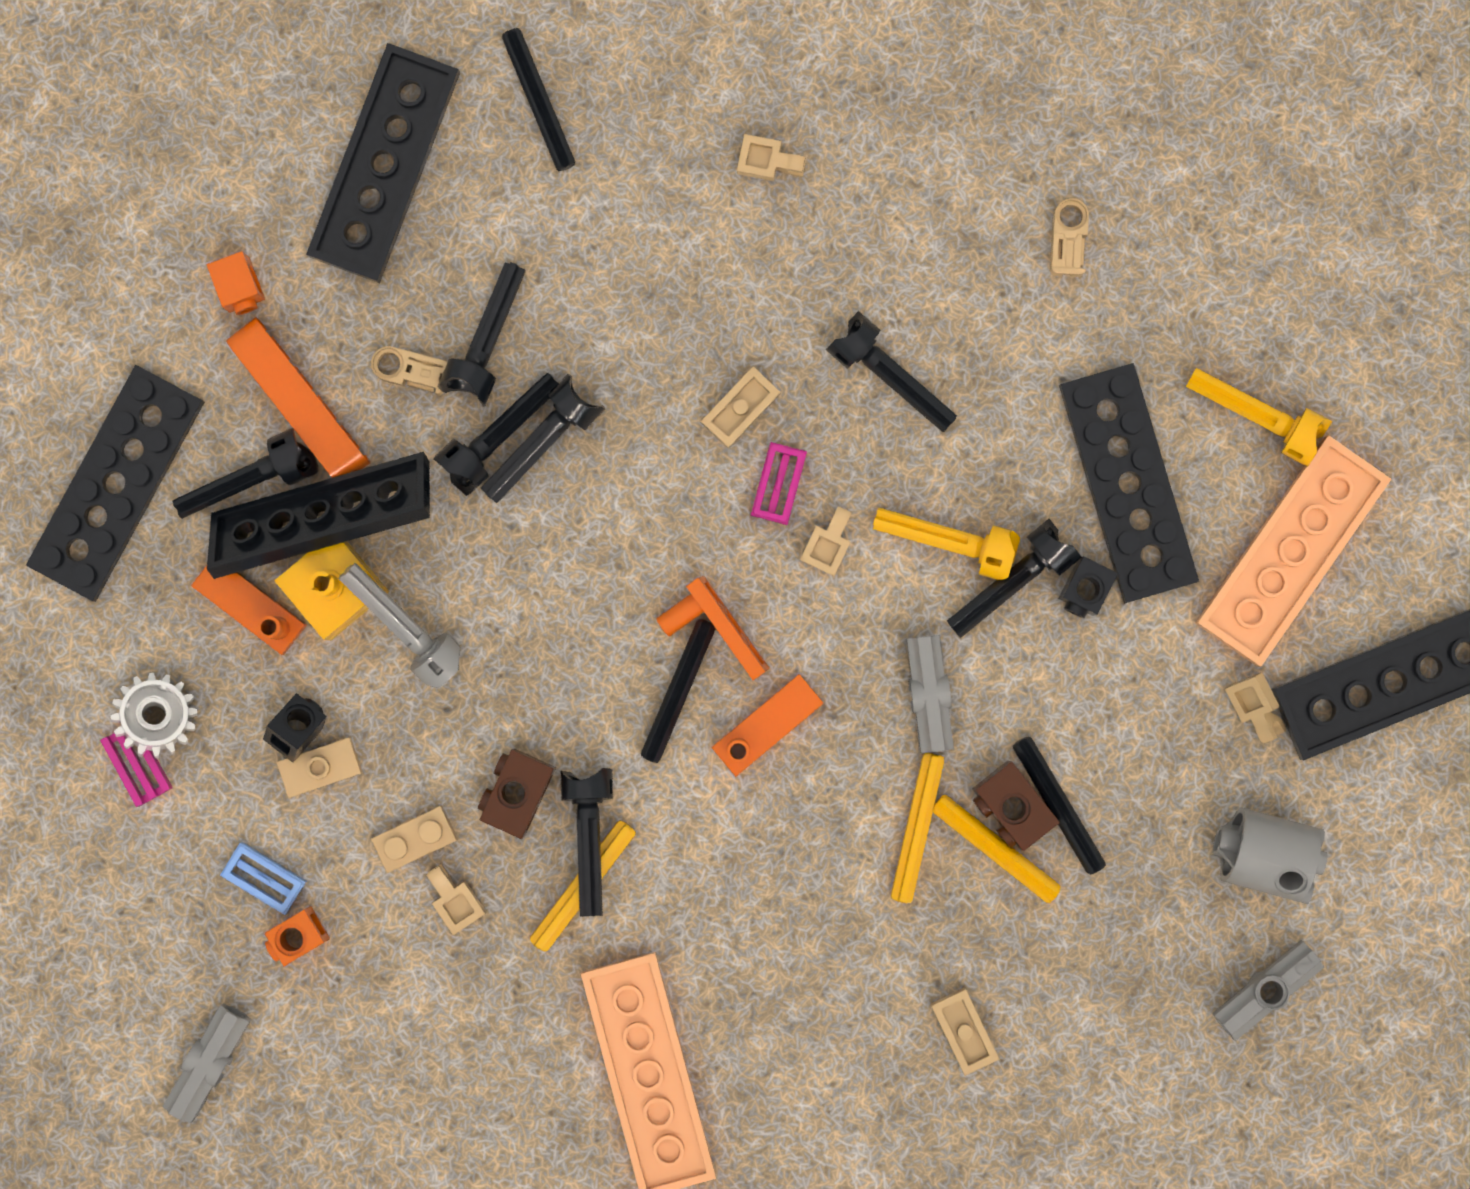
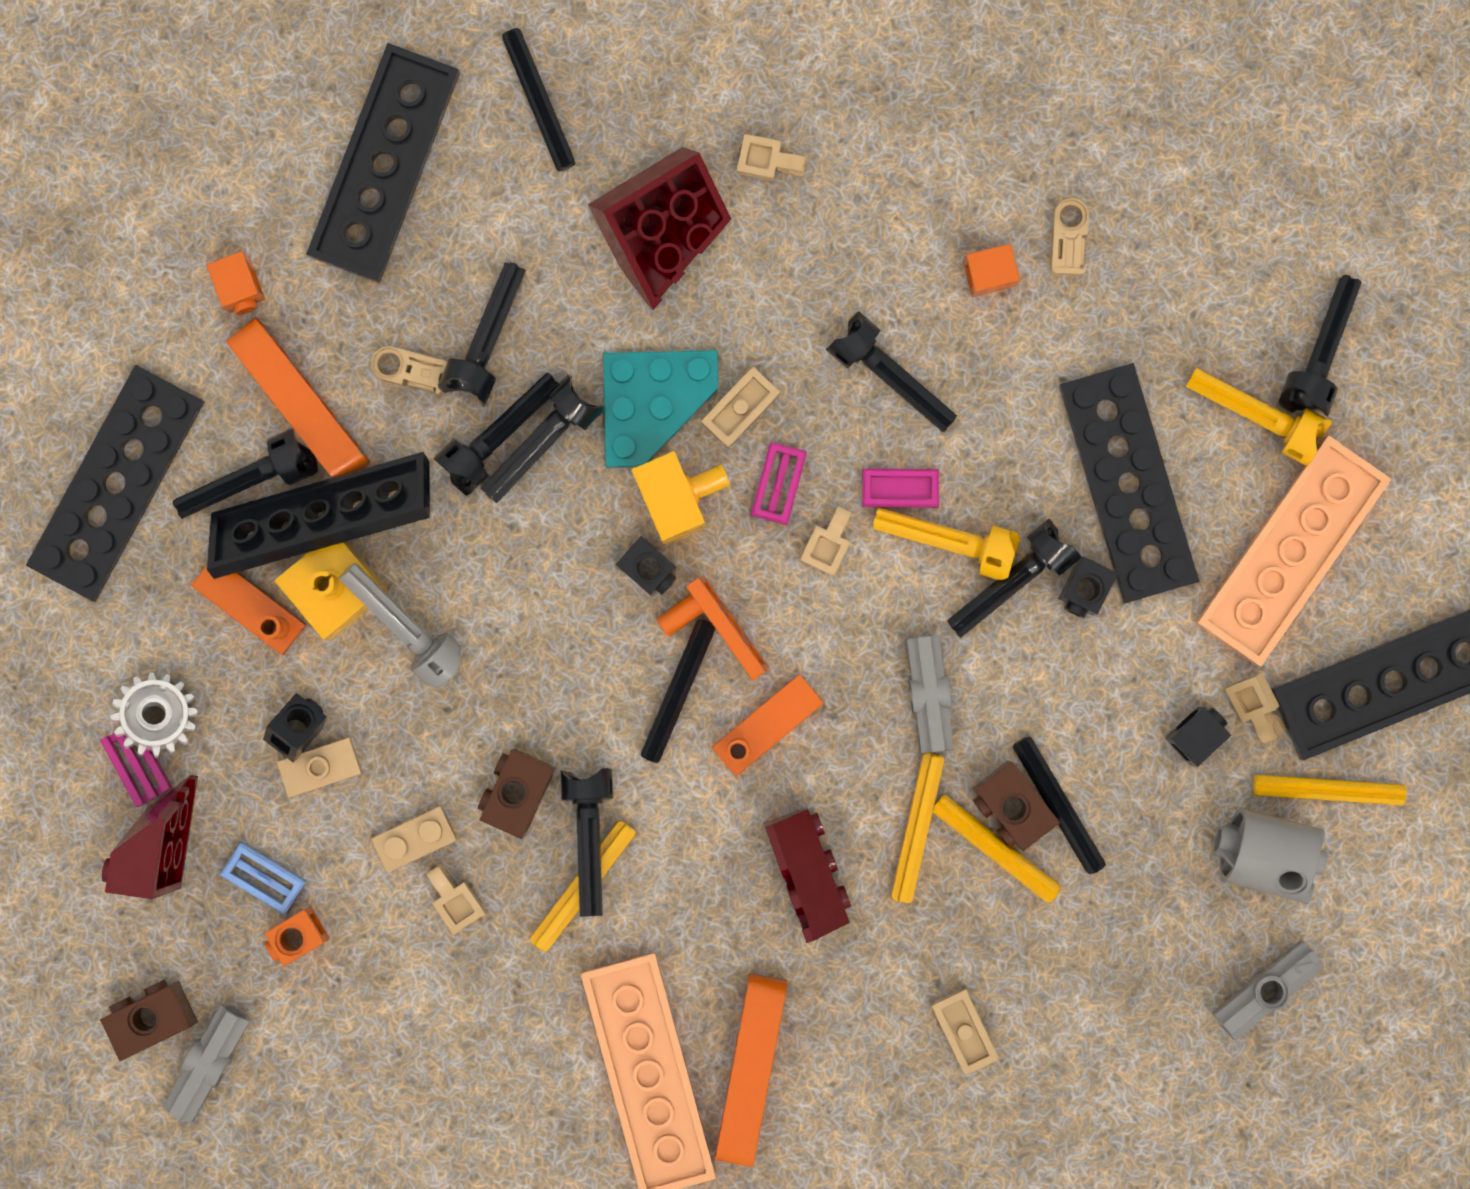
(127, 1029): none -> reddish brown brick
(154, 850): none -> dark red wedge
(635, 555): none -> black brick
(652, 399): none -> teal plate
(661, 221): none -> dark red wedge
(674, 497): none -> yellow brick
(751, 1070): none -> orange beam
(808, 873): none -> dark red wedge
(900, 488): none -> dark pink tile
(991, 270): none -> orange panel
(1199, 735): none -> black brick
(1312, 388): none -> black piece
(1329, 790): none -> yellow axle

